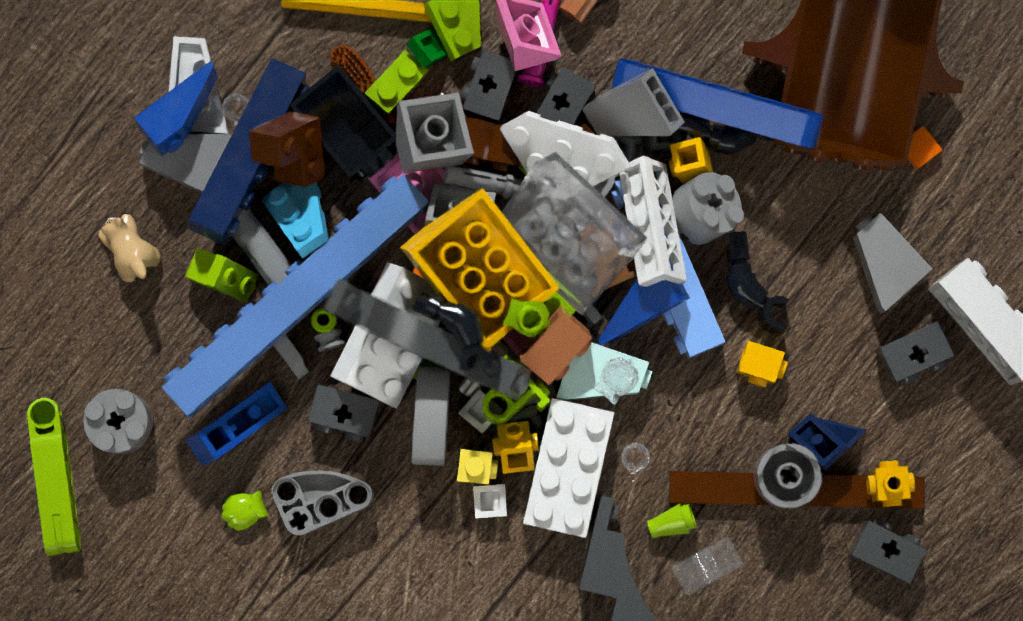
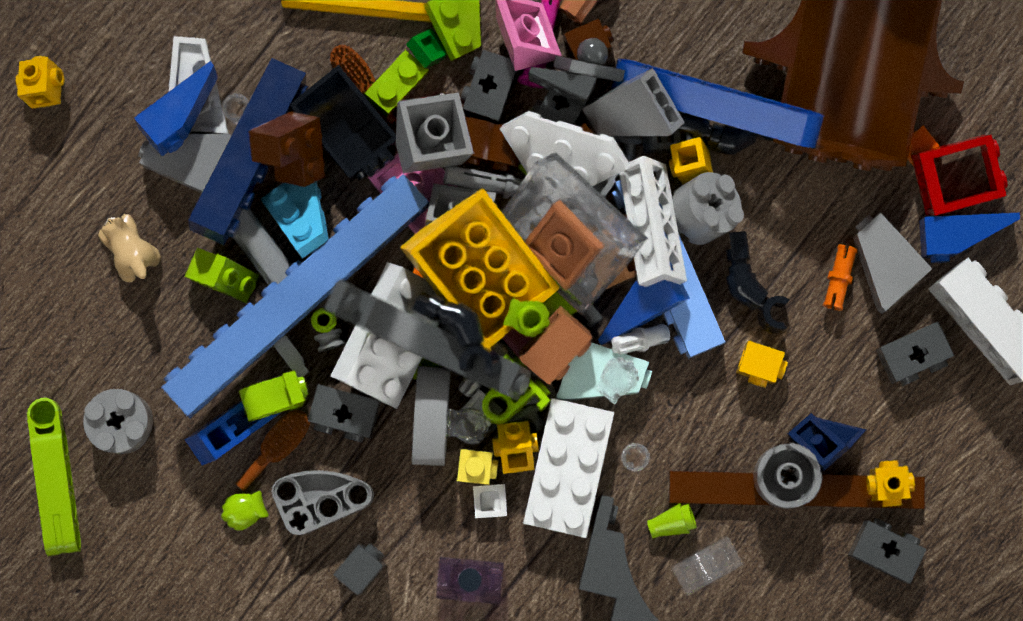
(39, 82): none -> yellow brick
(274, 396): none -> lime pin
(277, 444): none -> dark orange piece
(361, 568): none -> dark grey brick
(466, 425): none -> clear animal
(469, 580): none -> clear purple piece
(563, 245): none -> nougat tile
(569, 85): none -> dark grey slope
(590, 30): none -> reddish brown brick
(591, 56): none -> dark grey tile
(641, 339): none -> white axle
(840, 277): none -> orange pin
(929, 182): none -> red window
(950, 235): none -> blue slope

